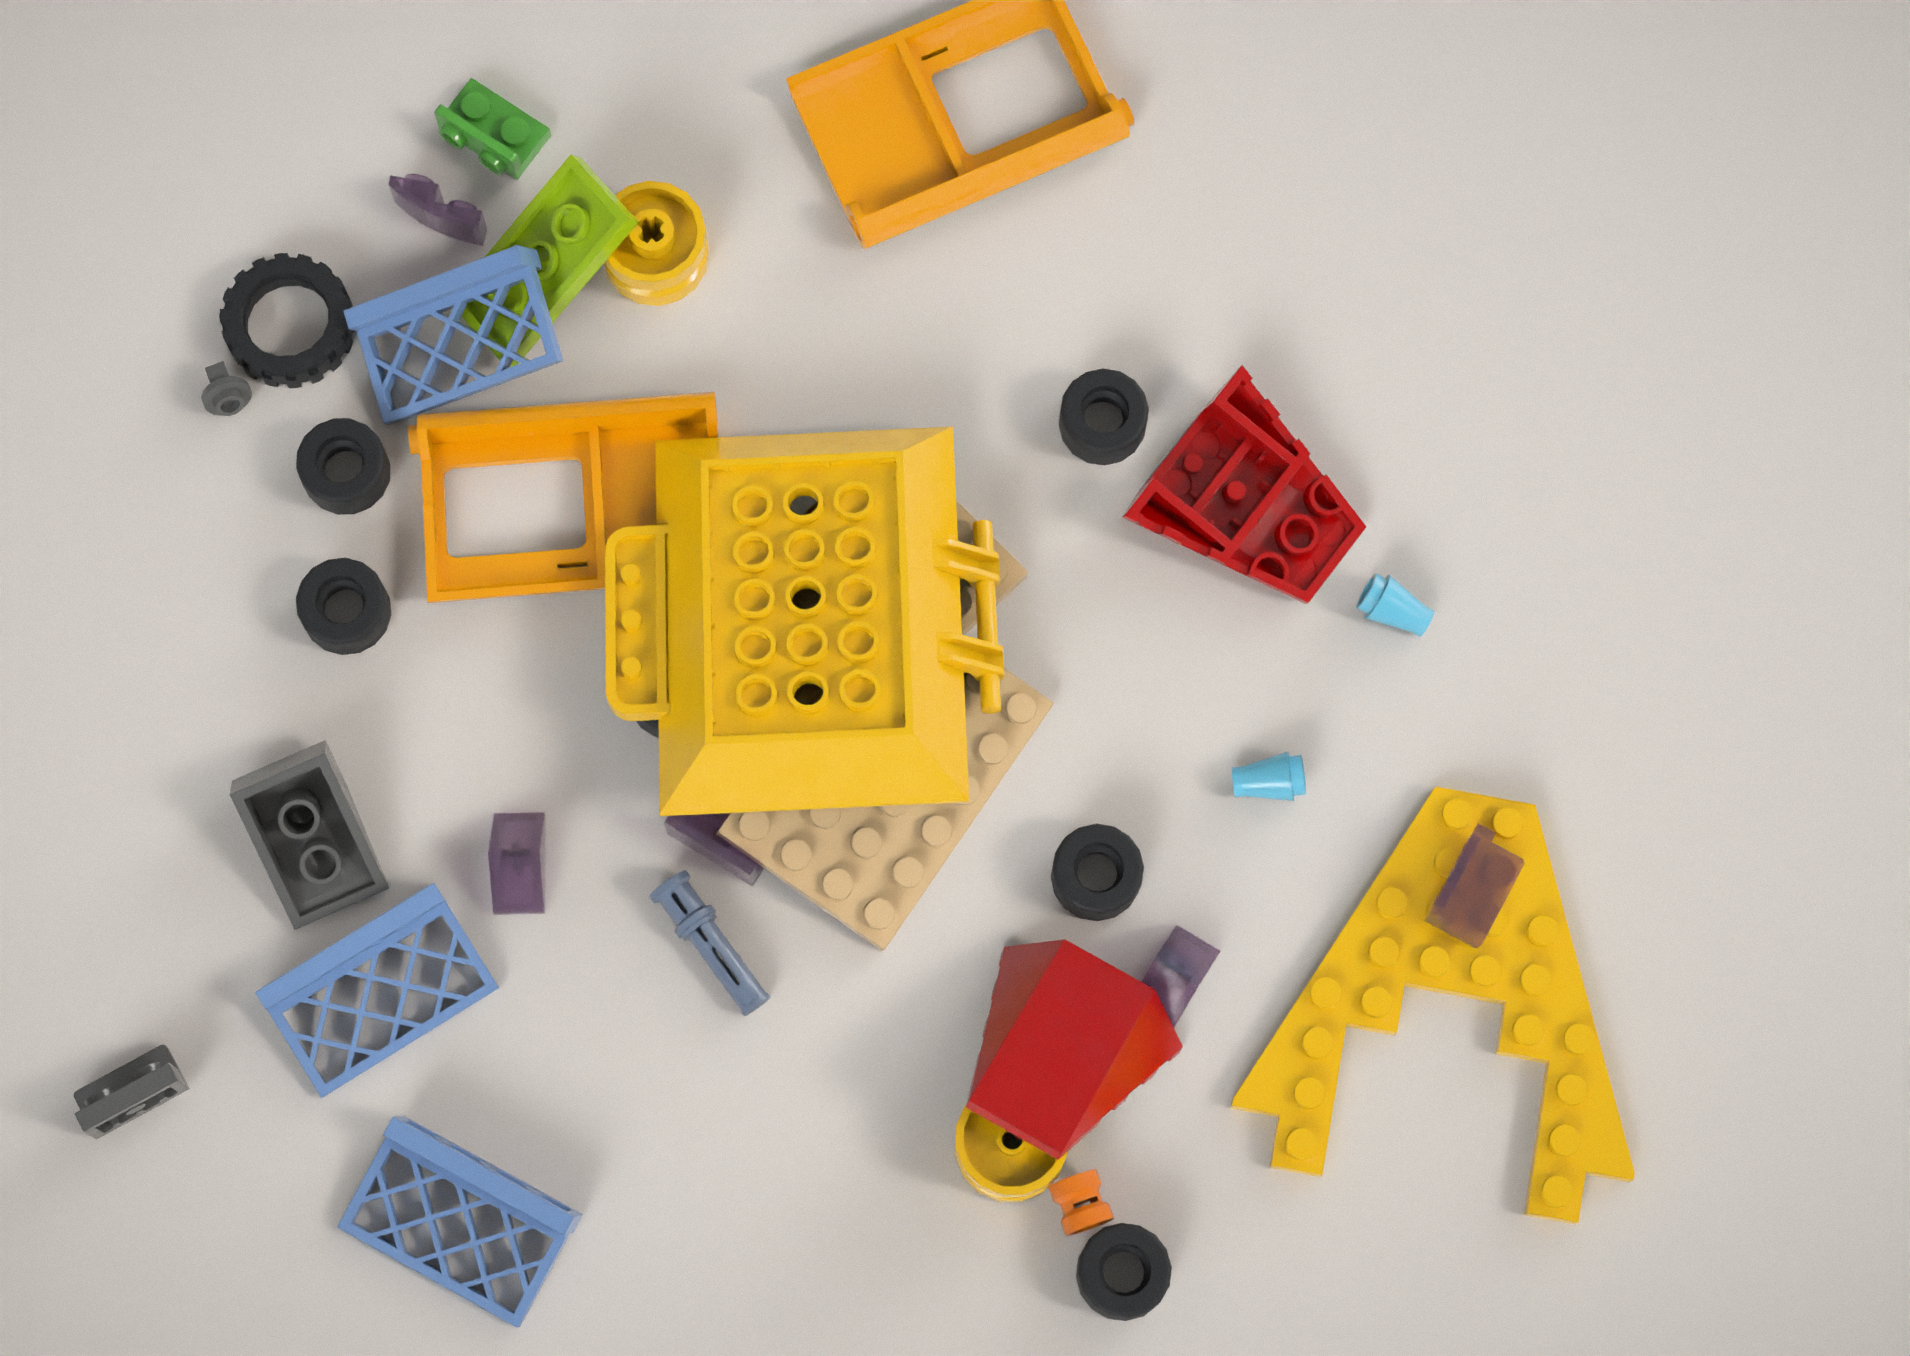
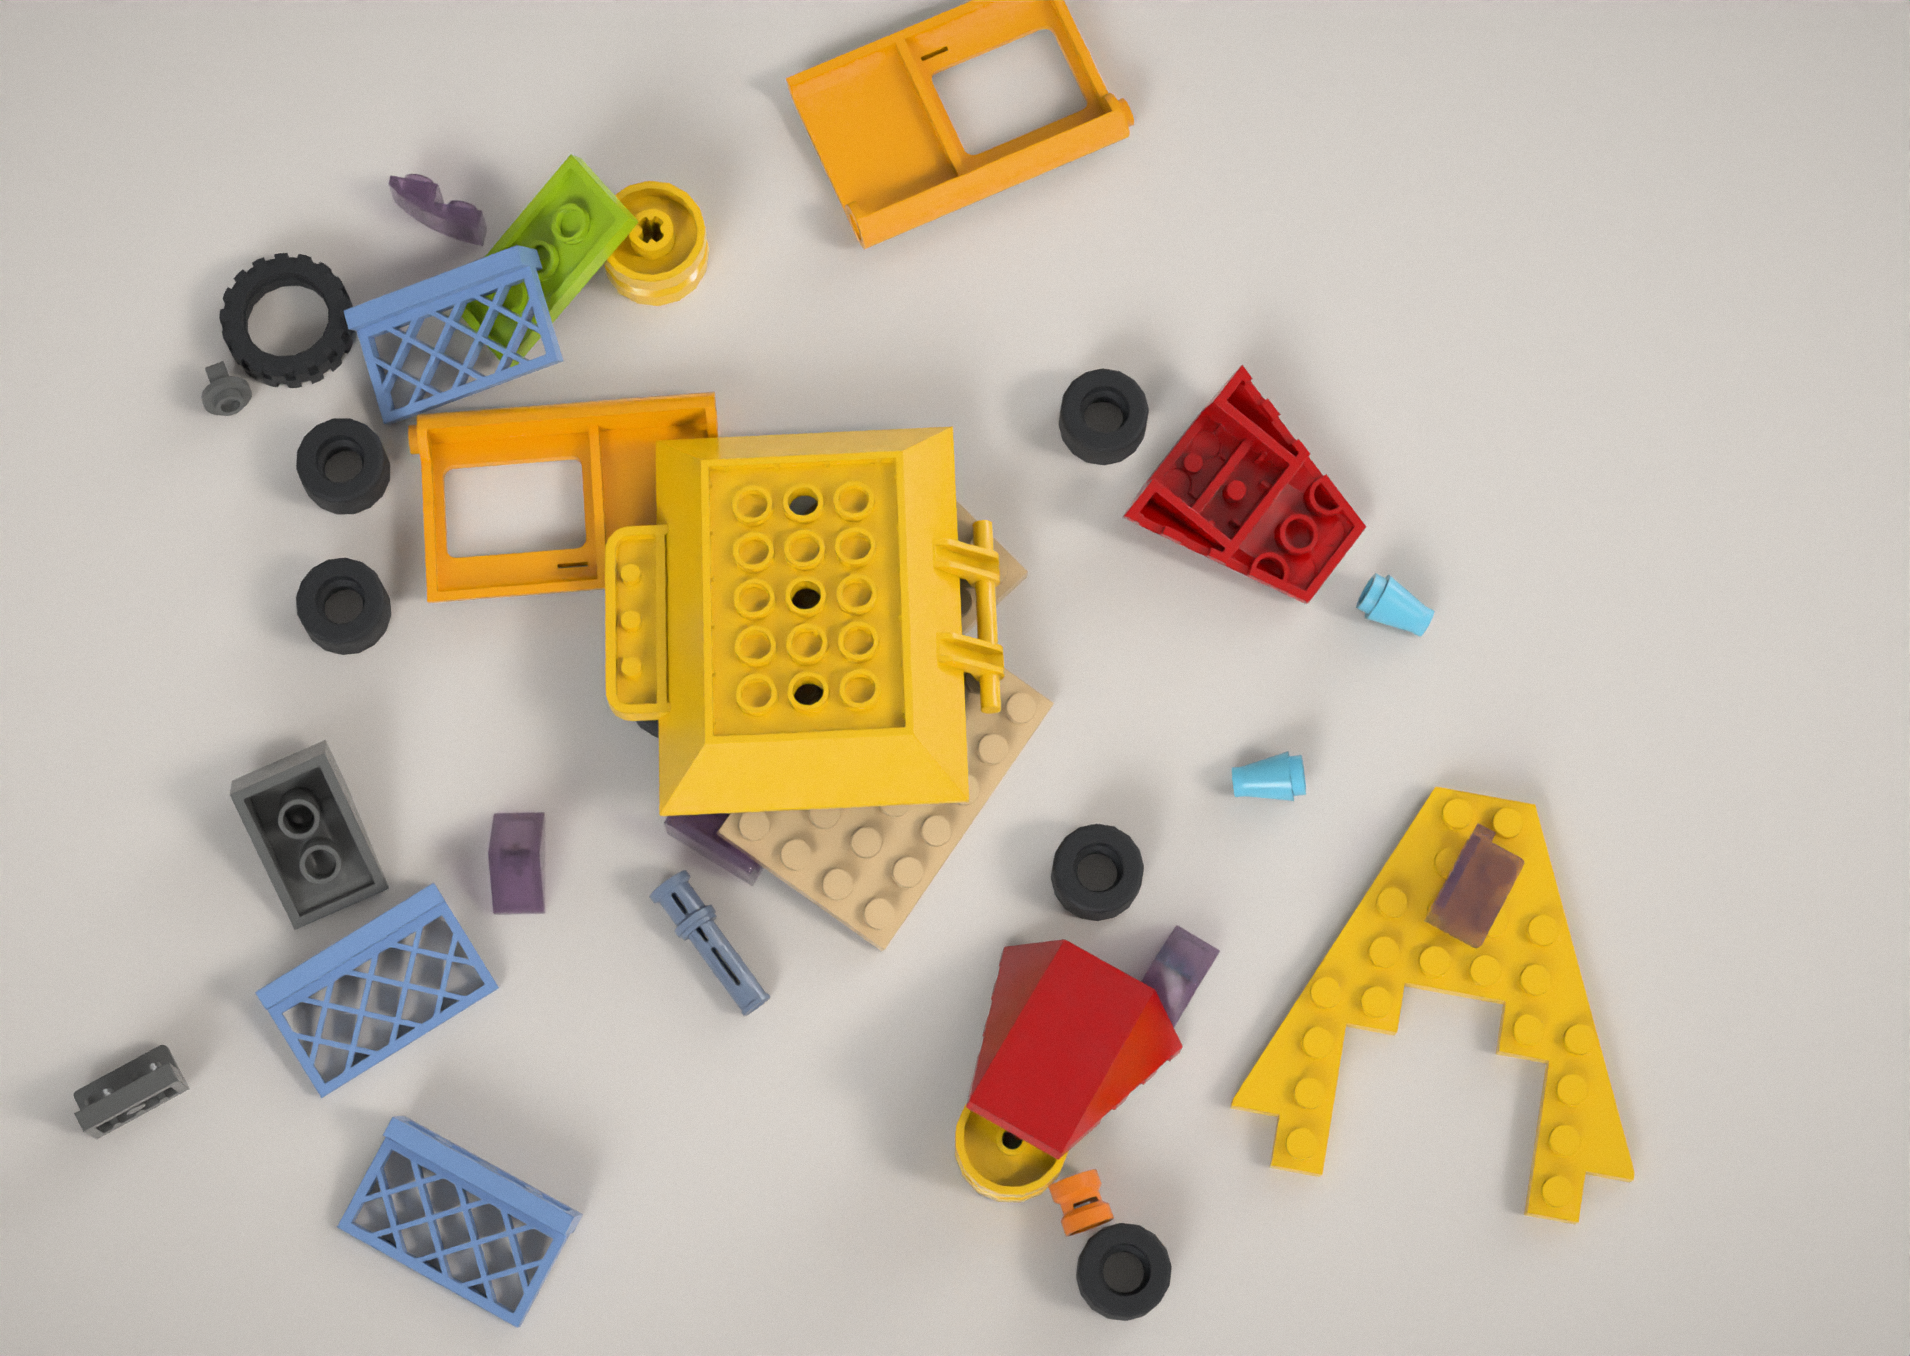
(492, 129): bright green bracket -> none

